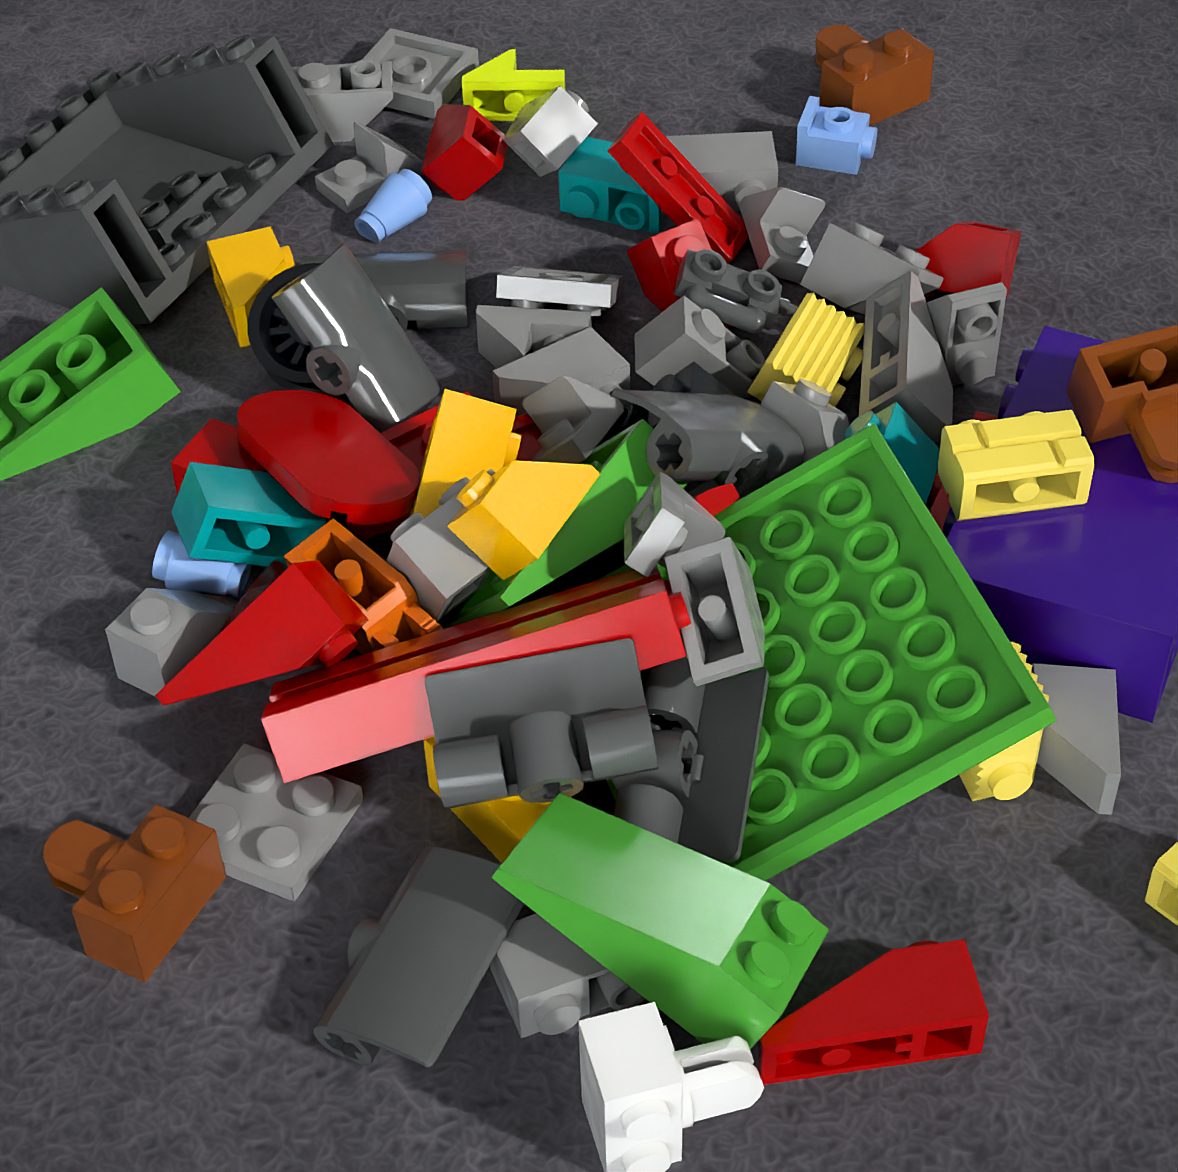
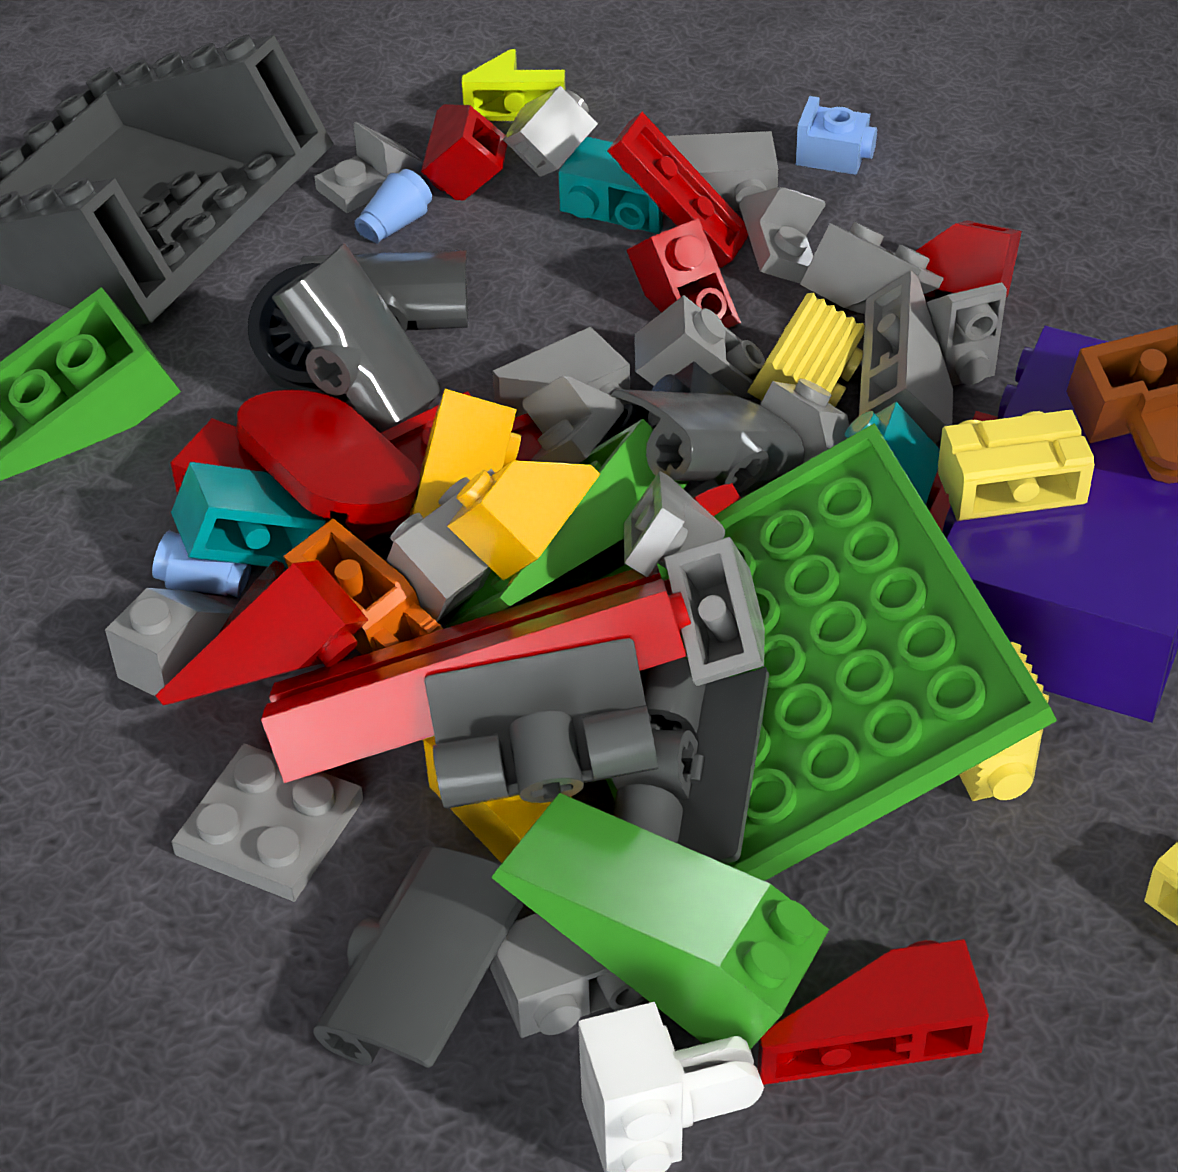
(135, 890): dark orange brick -> none
(242, 268): yellow slope -> none
(347, 93): light grey slope -> none
(424, 70): light grey plate -> none
(515, 331): light grey slope -> none
(542, 287): plate -> none
(736, 296): dark grey piece -> none
(872, 75): dark orange brick -> none
(1084, 740): light grey slope -> none

